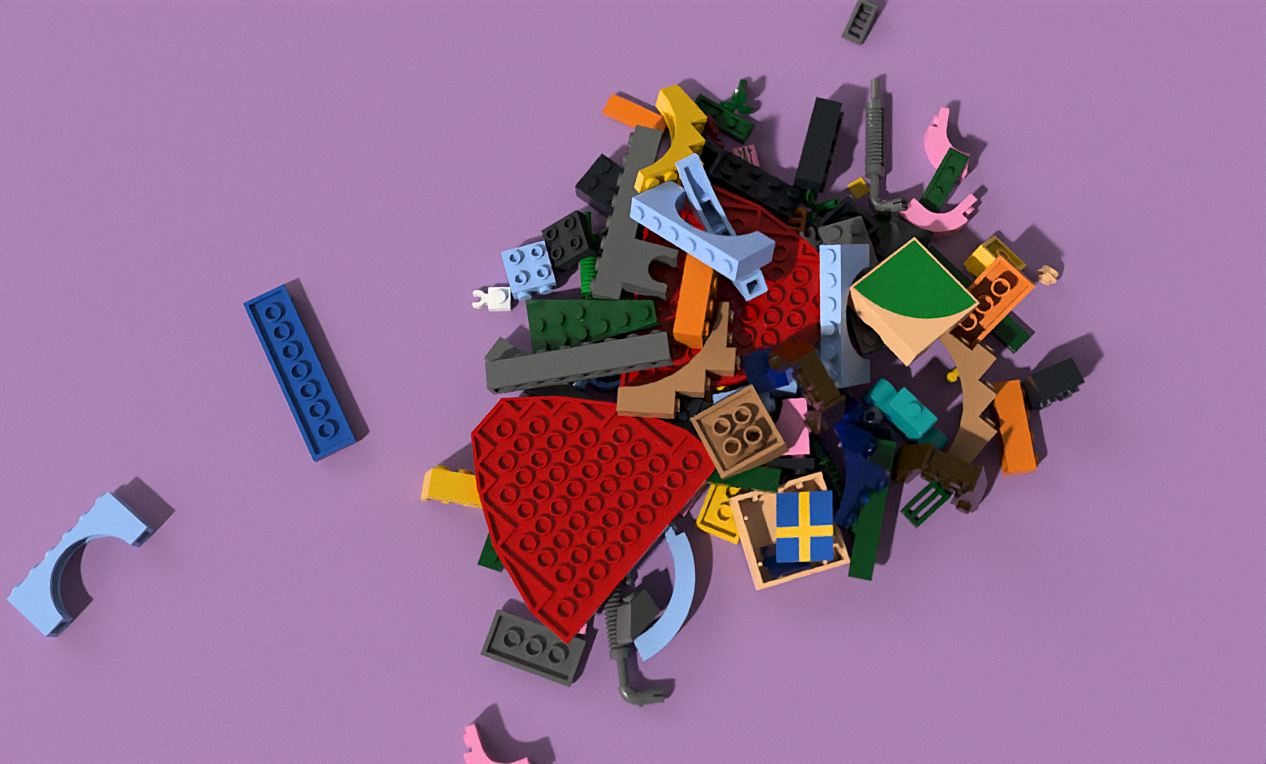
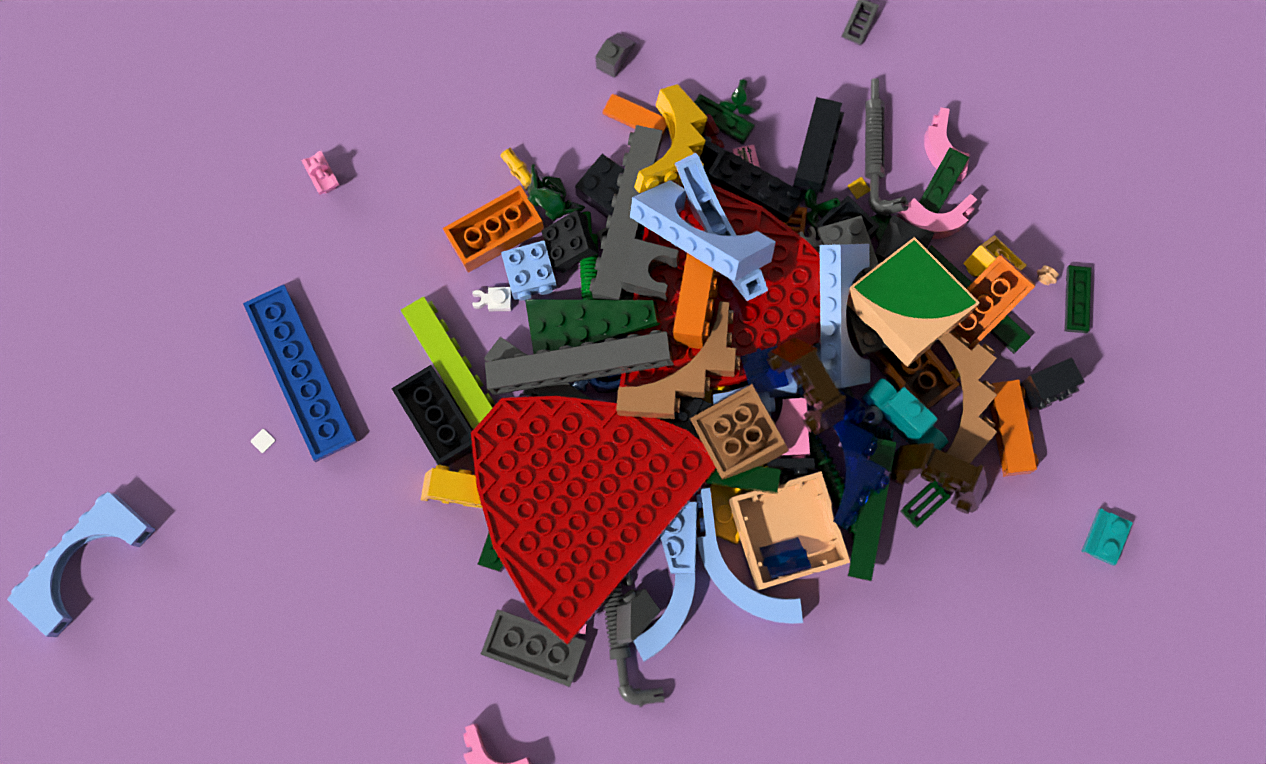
(262, 440): none -> white sticker
(320, 173): none -> bright pink hips
(435, 416): none -> black brick
(447, 360): none -> lime brick
(493, 228): none -> orange brick
(517, 167): none -> yellow pin
(550, 195): none -> dark green brick
(614, 54): none -> dark grey slope
(680, 541): none -> light blue wing
(764, 606): none -> light blue arch
(804, 526): blue sticker -> none
(924, 378): none -> reddish brown brick
(1078, 299): none -> dark green tile
(1107, 537): none -> teal plate

